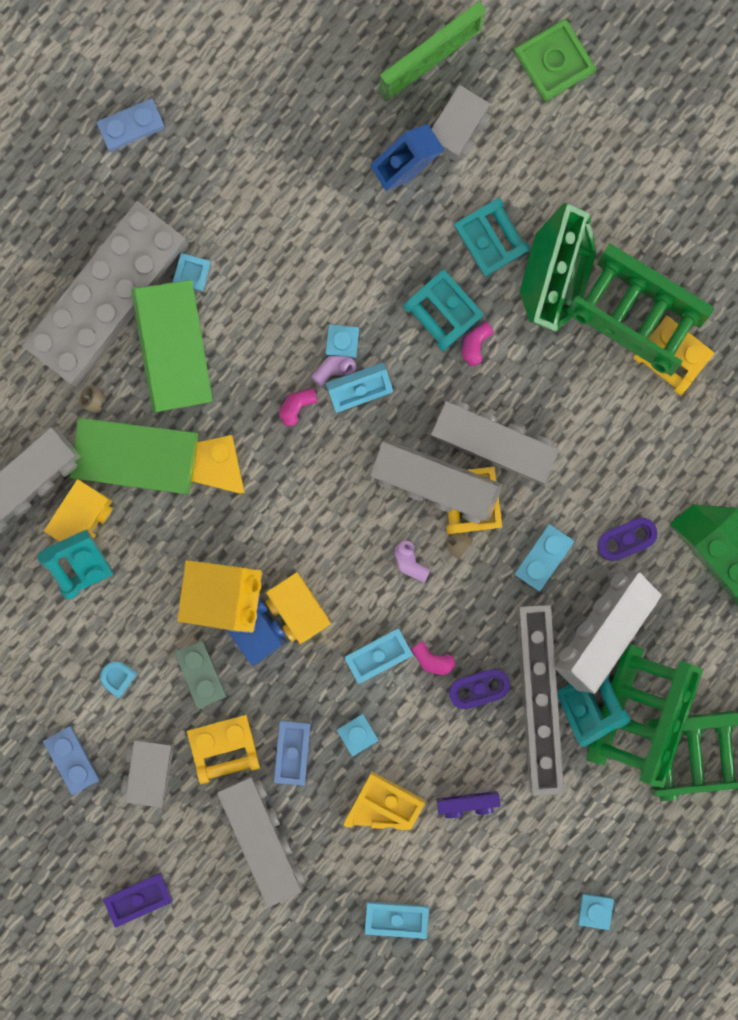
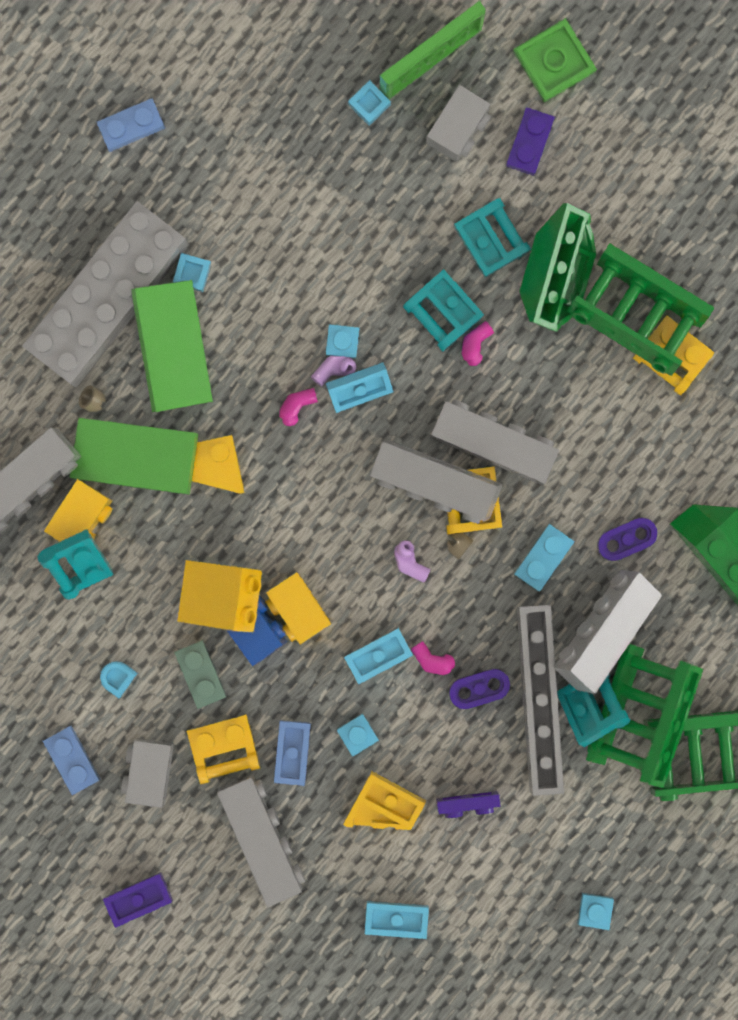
(369, 102): none -> medium azure plate
(407, 157): blue brick -> none
(530, 141): none -> dark purple plate

